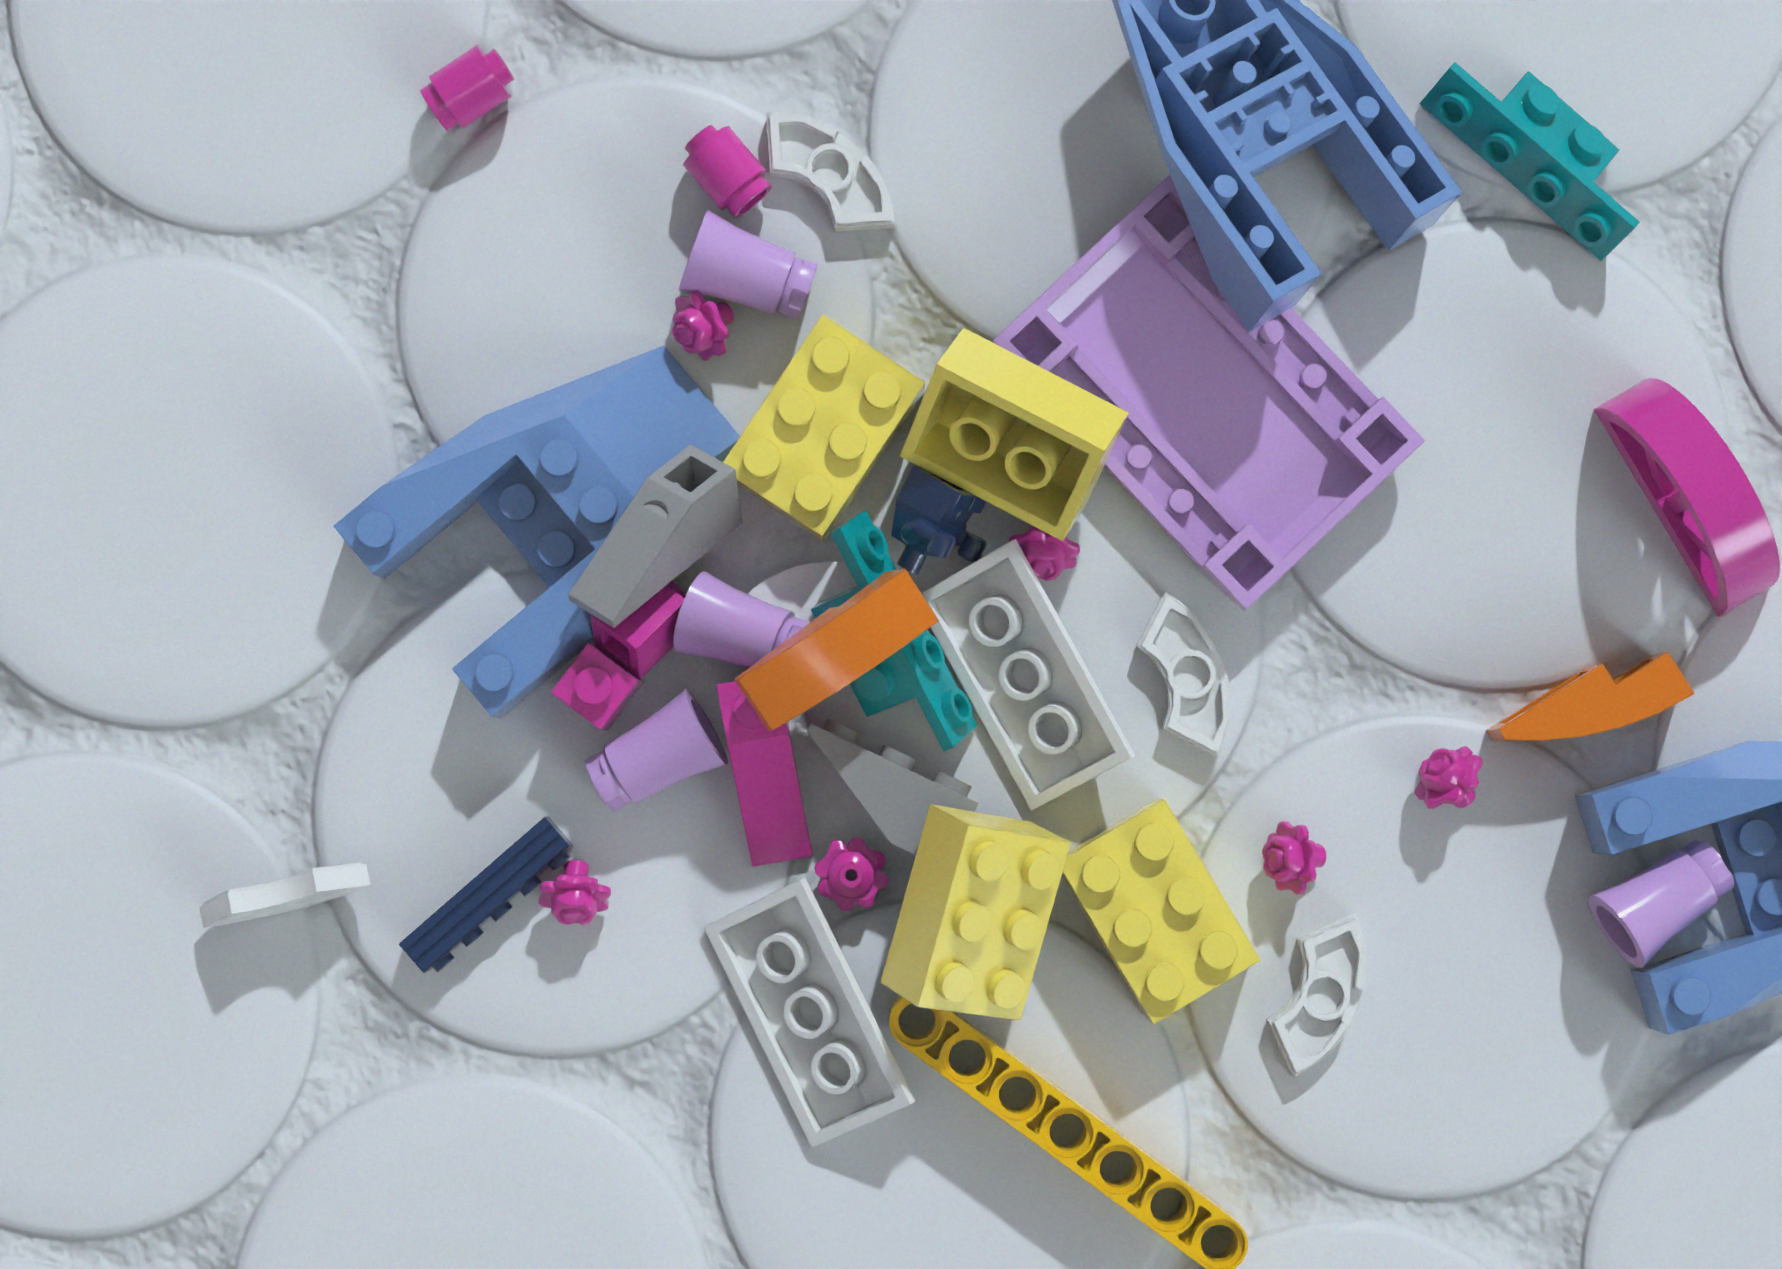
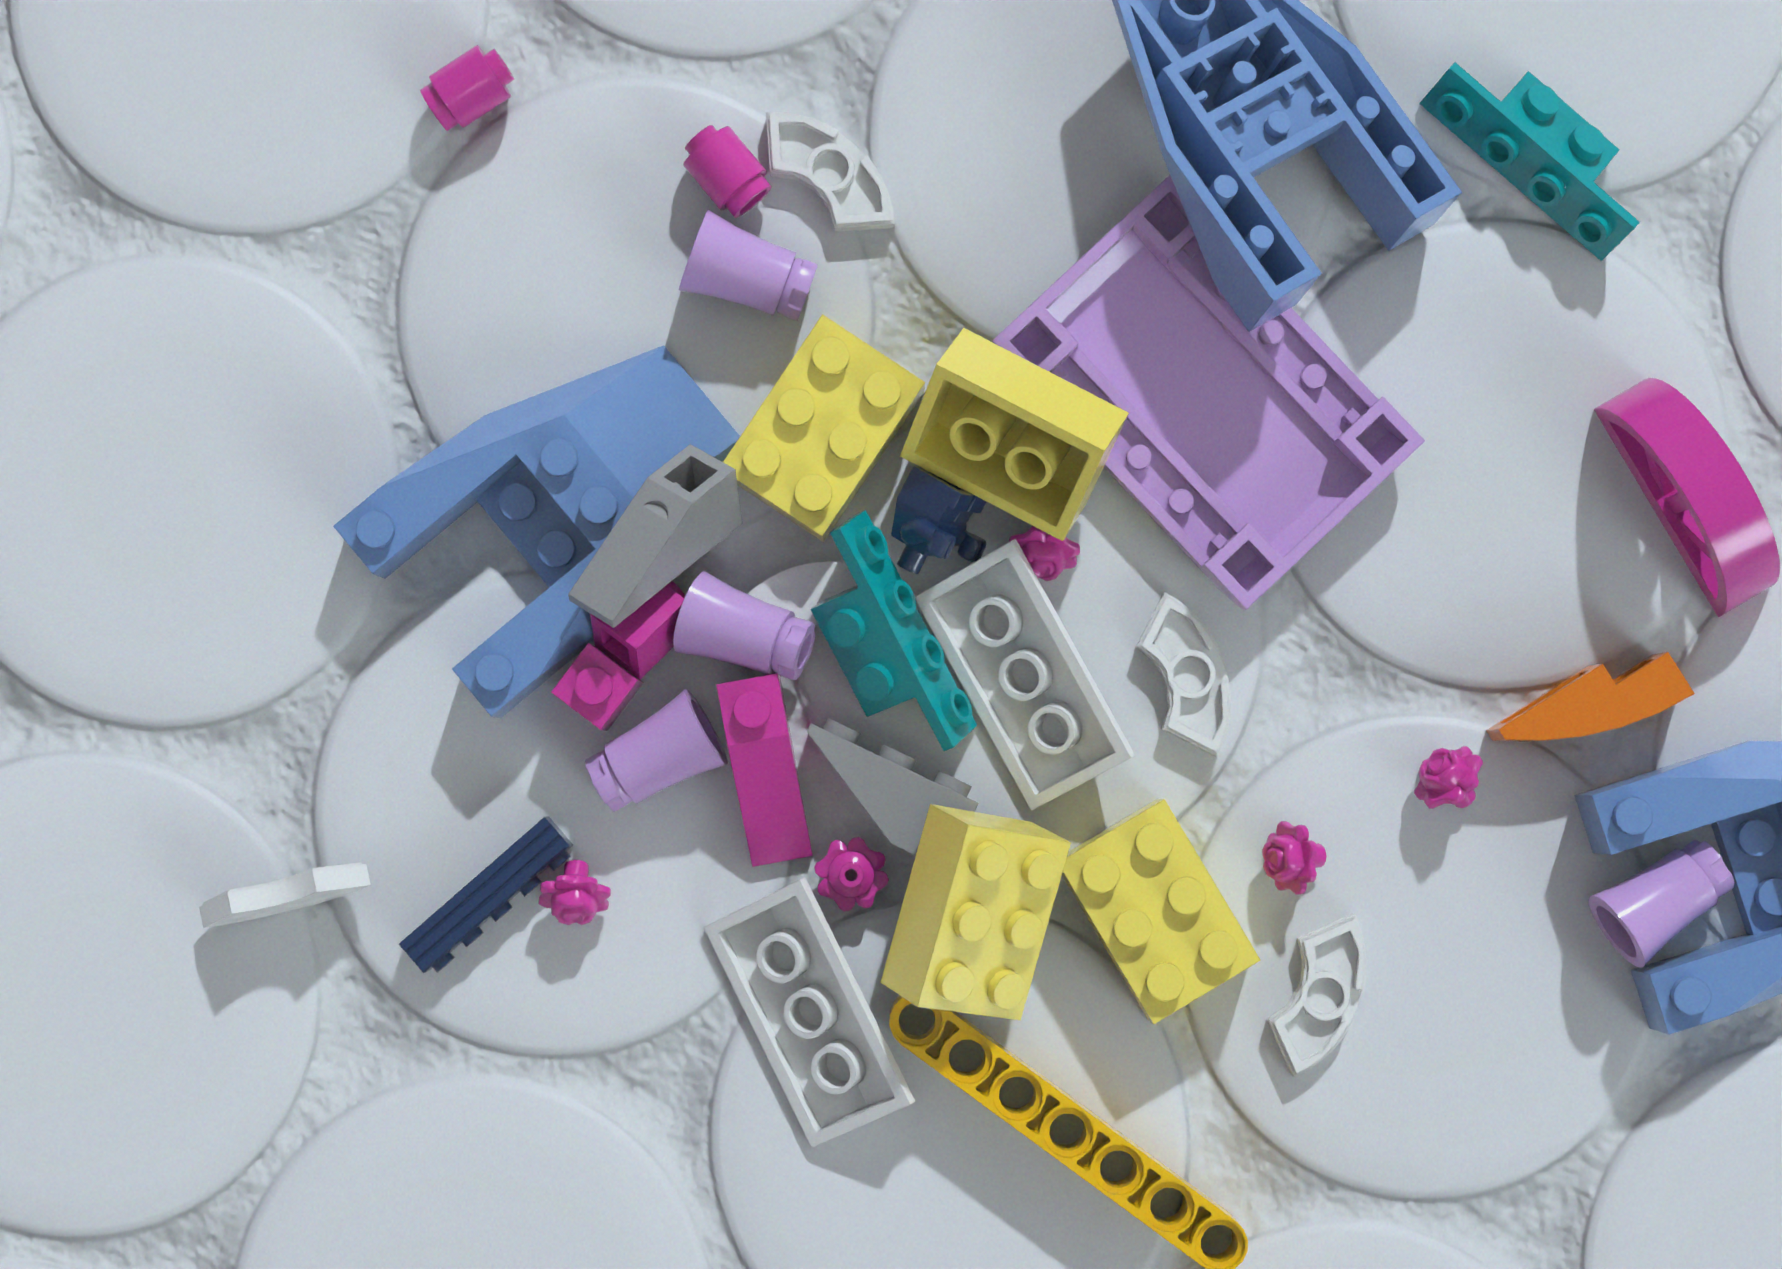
(701, 325): dark pink plant -> none
(836, 648): orange slope -> none

